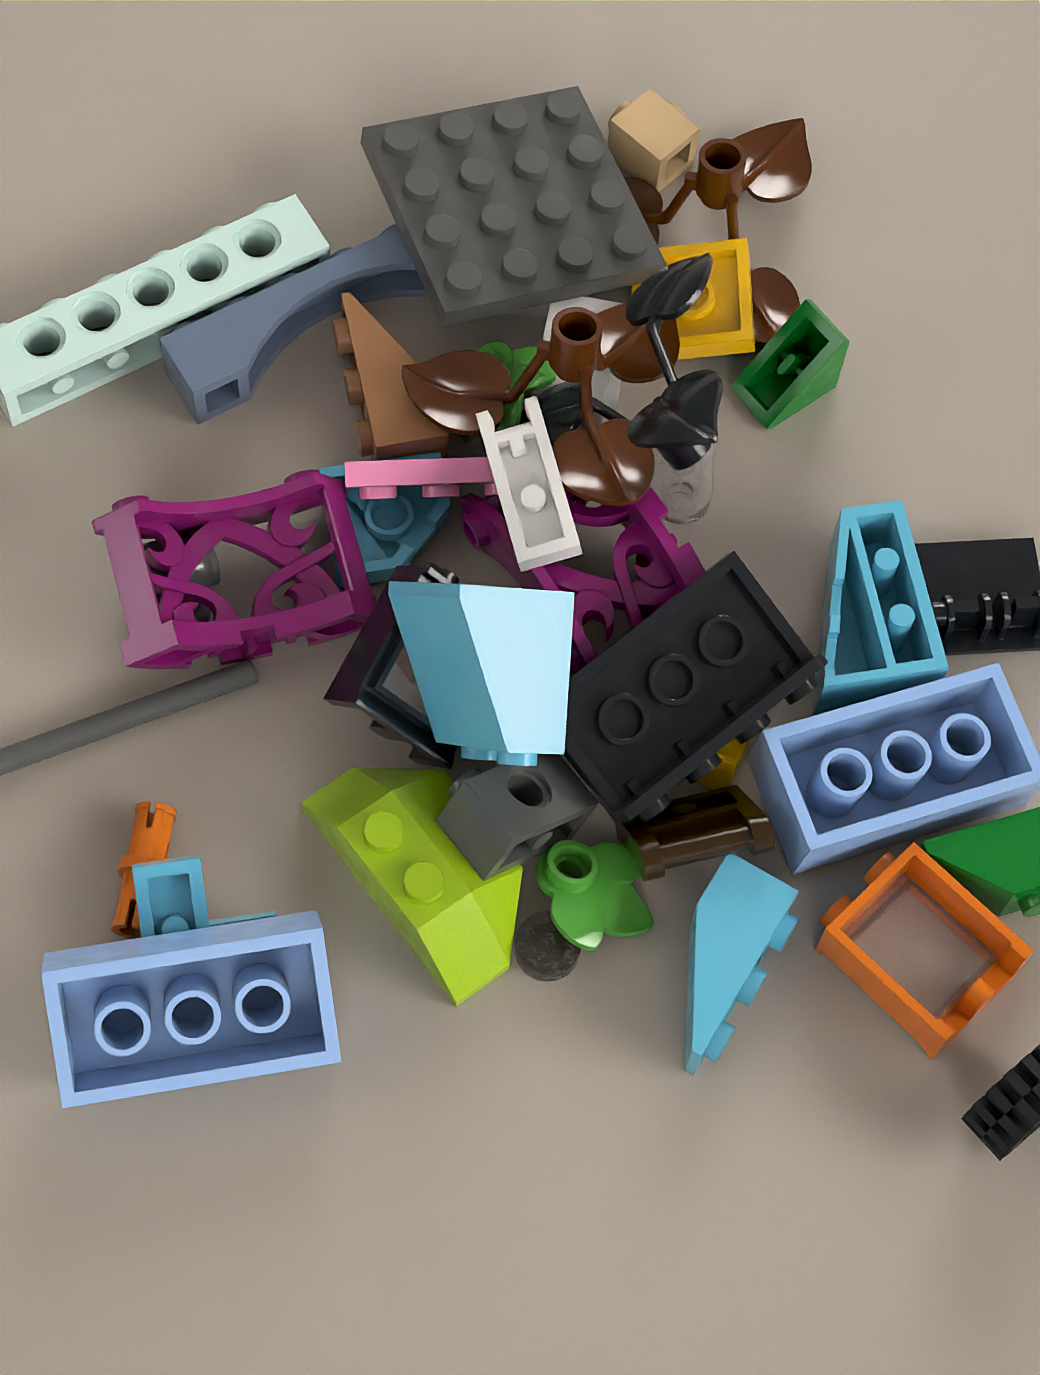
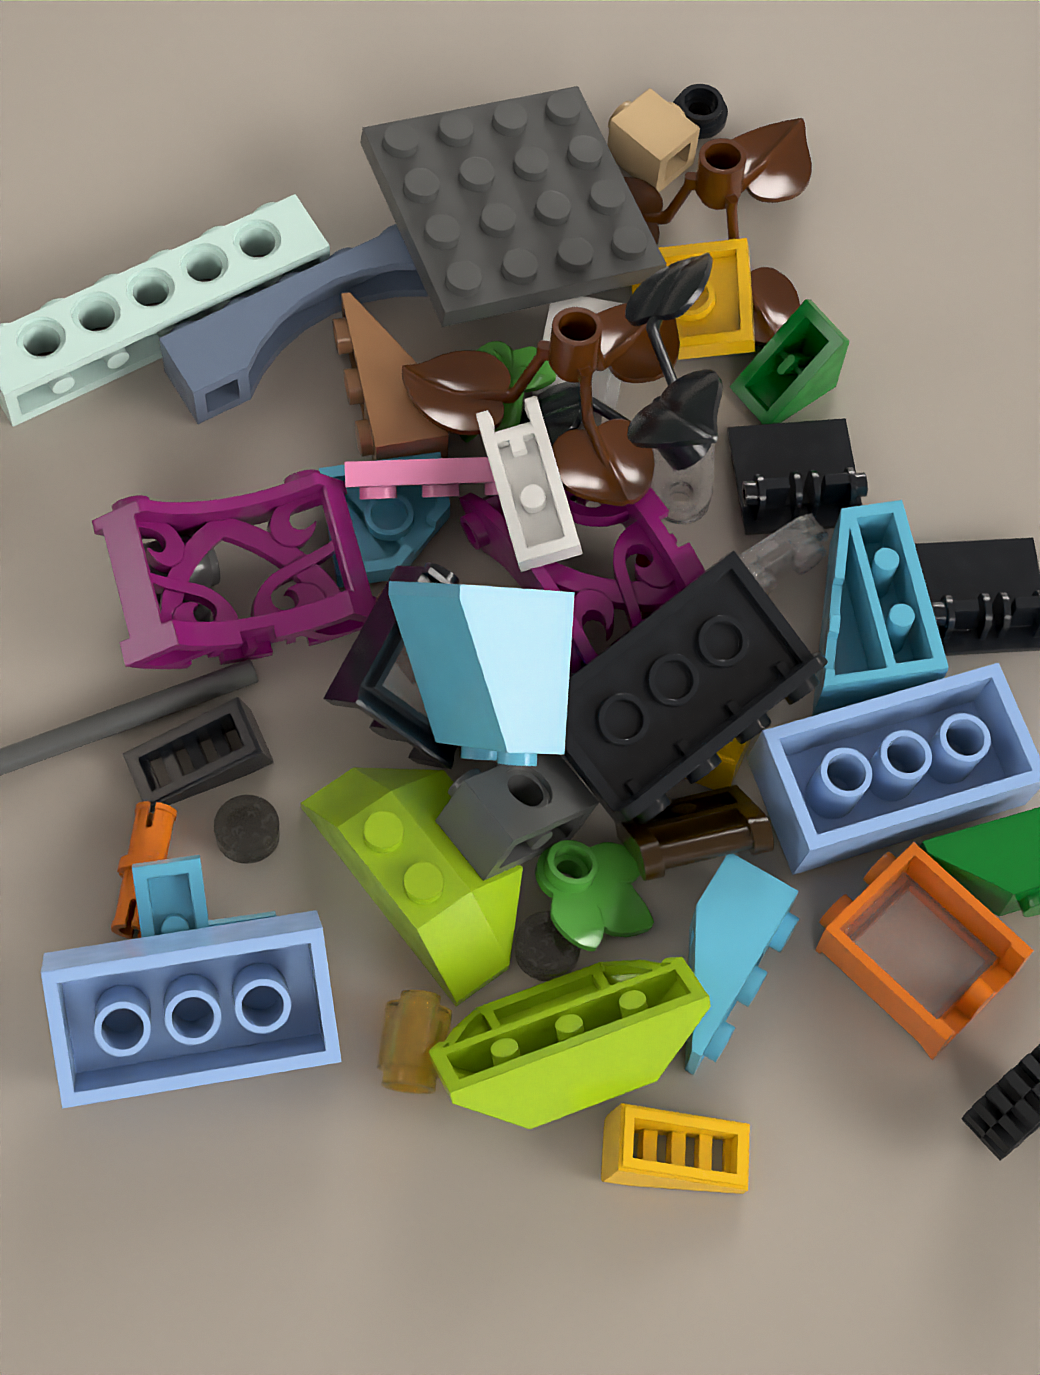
(189, 735): none -> black slope
(247, 829): none -> clear smoke tile
(407, 1035): none -> clear yellow brick
(571, 1040): none -> lime wedge
(645, 1171): none -> yellow slope
(705, 101): none -> black plate
(789, 549): none -> clear plate
(794, 472): none -> black hinge

